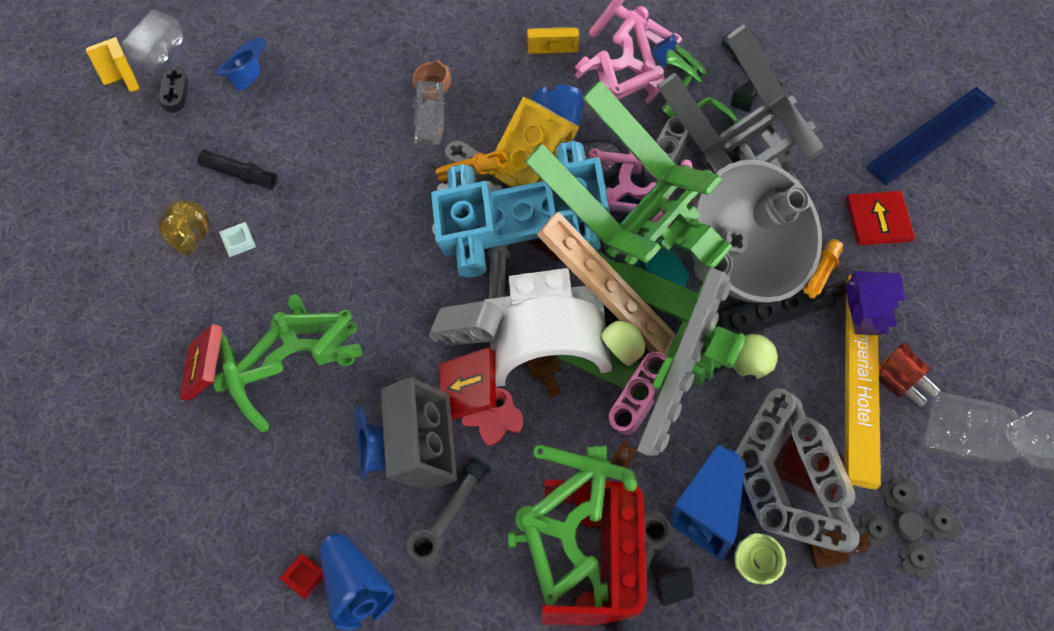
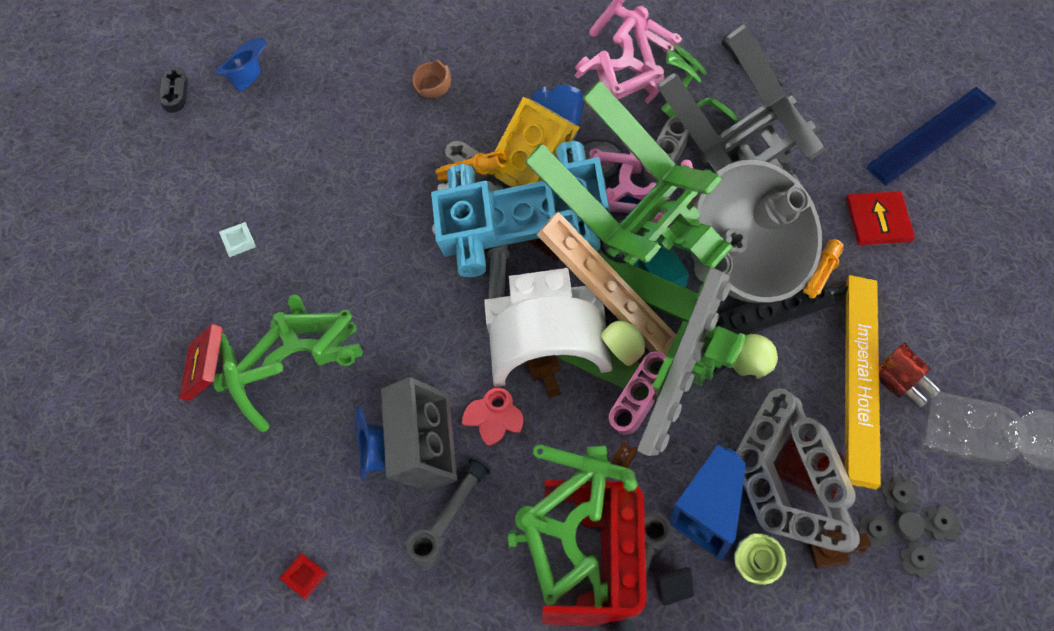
(112, 63): yellow panel -> none
(153, 39): clear brick -> none
(176, 225): clear yellow helmet -> none
(247, 172): black pin -> none
(352, 584): blue cone -> none
(428, 112): clear brick -> none
(466, 323): light grey beam -> none
(470, 382): red tile -> none
(553, 40): yellow panel -> none
(662, 47): blue slope -> none
(744, 97): black slope -> none
(873, 301): dark purple piece -> none

